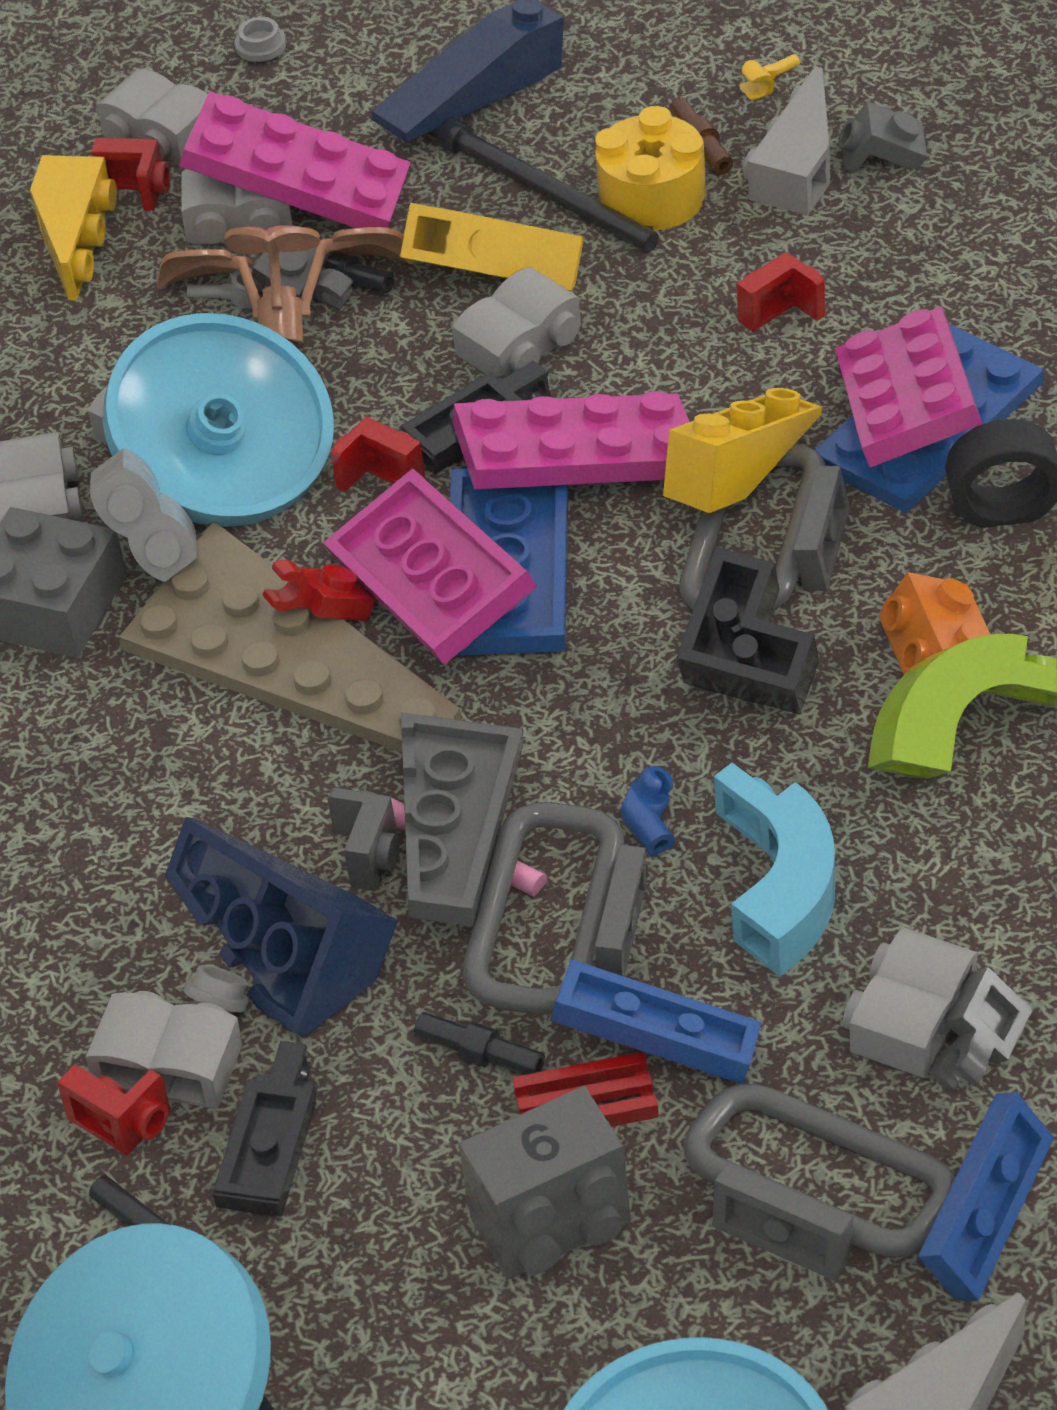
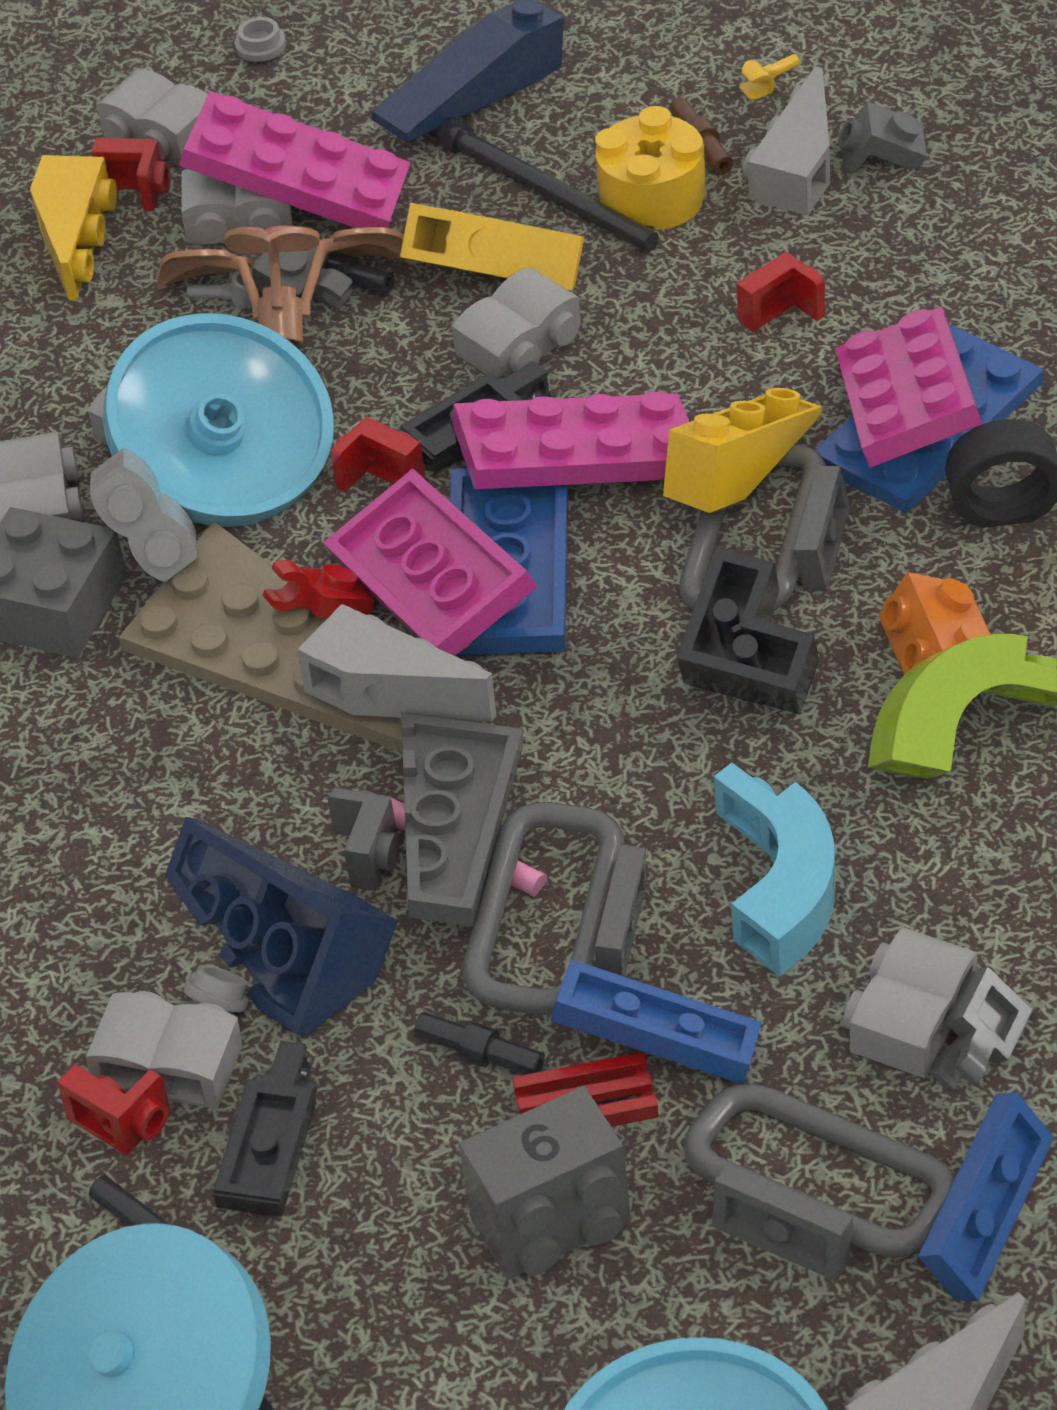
(383, 672): none -> light grey slope
(644, 808): blue arm -> none

